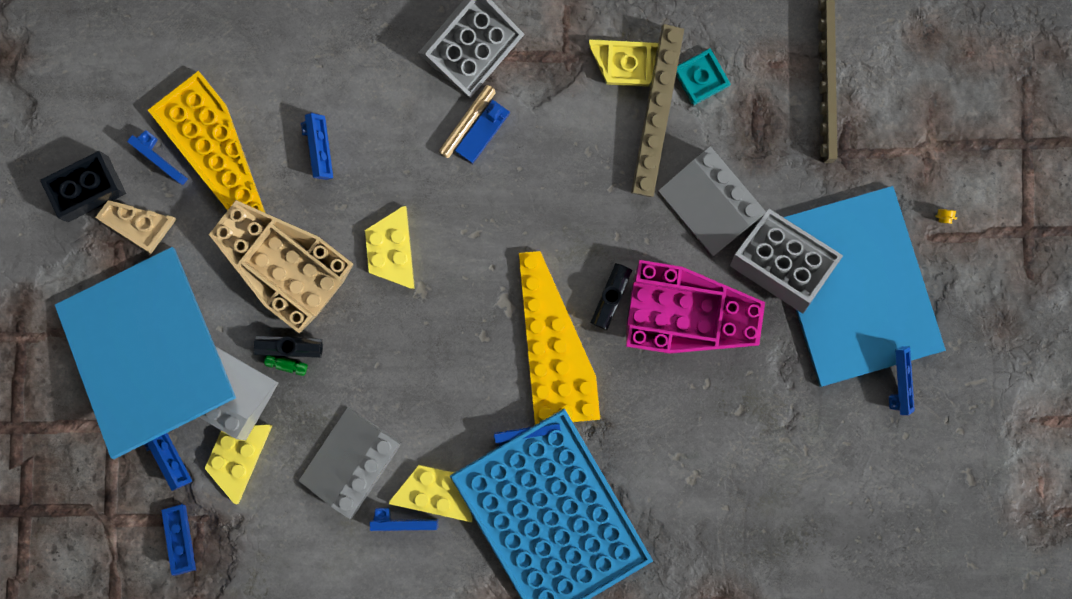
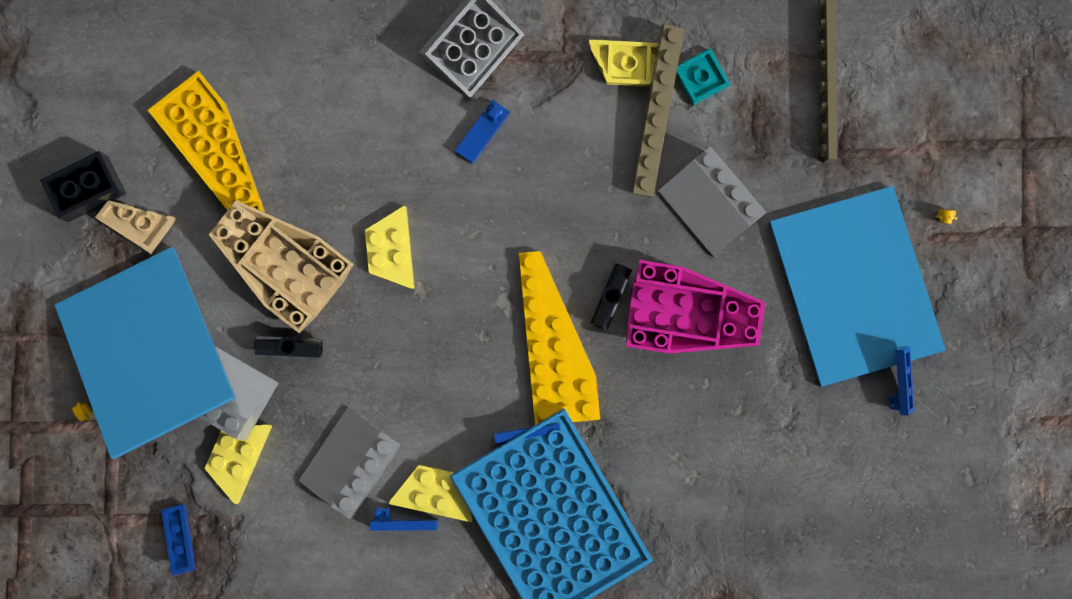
(82, 411): none -> yellow plate
(144, 144): blue hinge -> none
(169, 462): blue hinge -> none
(286, 365): green axle -> none
(316, 130): blue hinge -> none
(467, 121): tan axle -> none
(785, 260): light grey slope -> none

